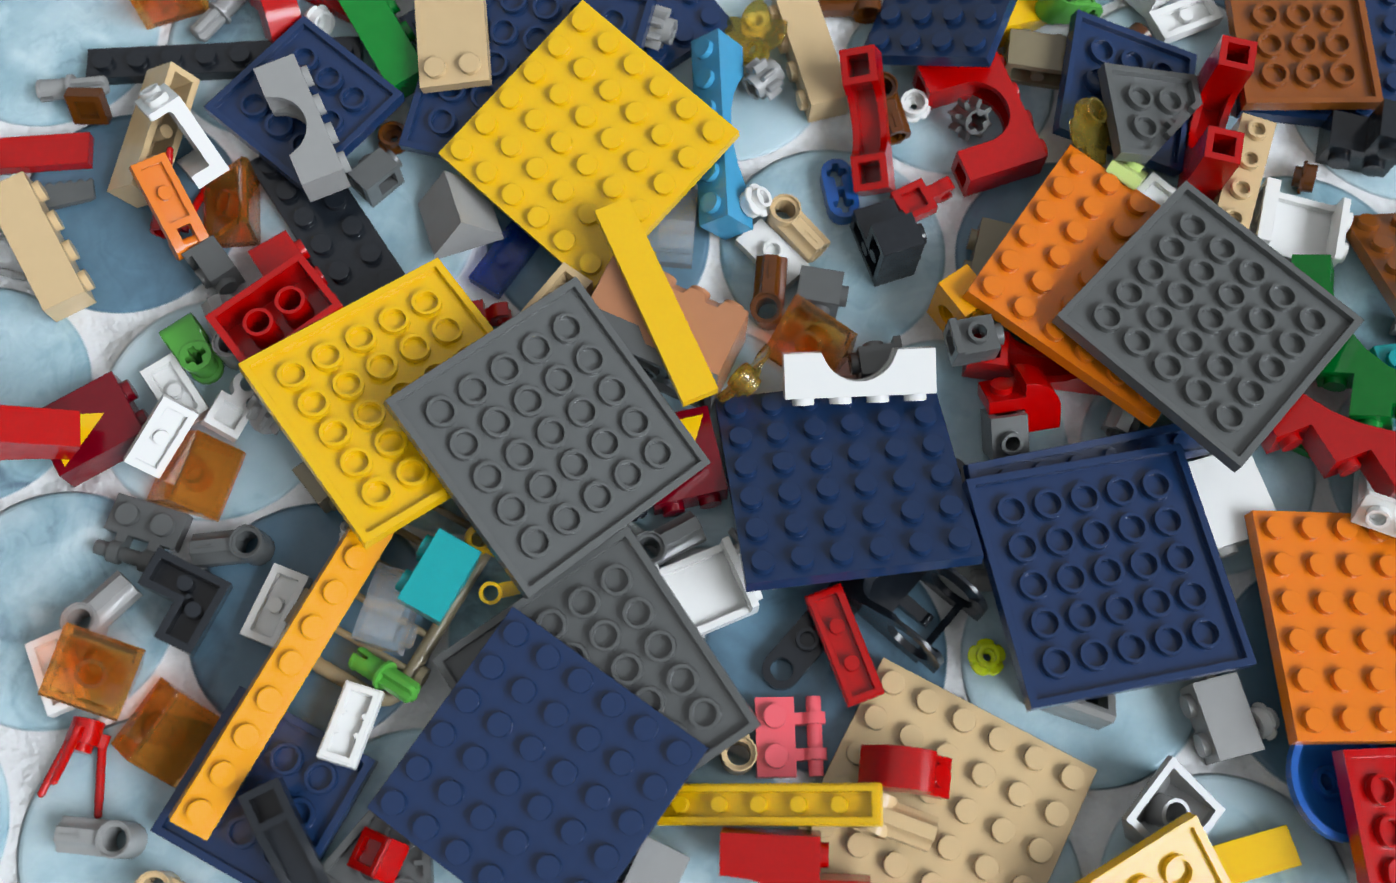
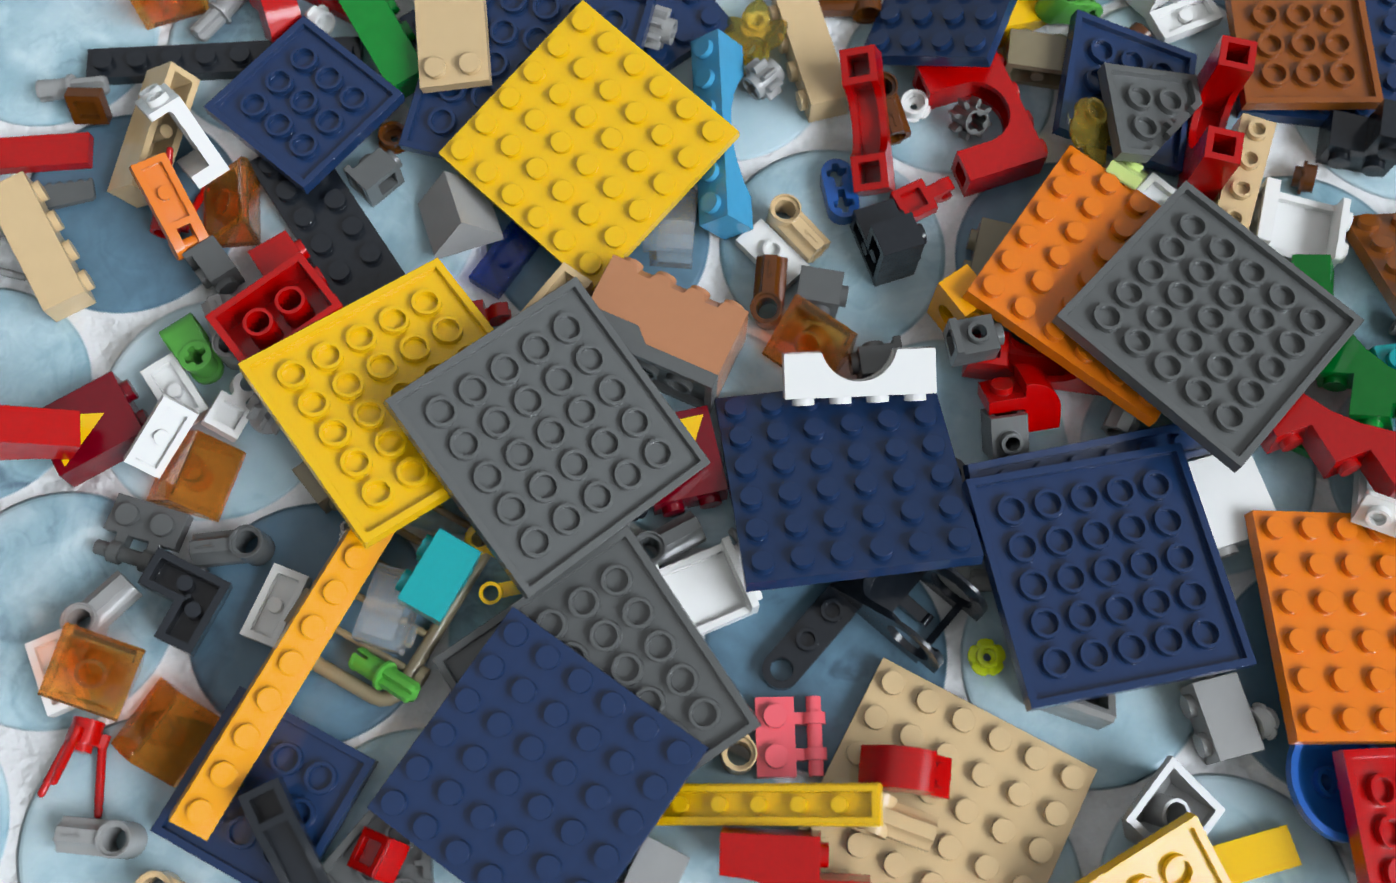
(315, 160): light grey arch -> none
(350, 725): white plate -> none
(656, 302): yellow tile -> none
(746, 377): clear yellow plate -> none
(755, 201): white plate -> none
(844, 645): red tile -> none

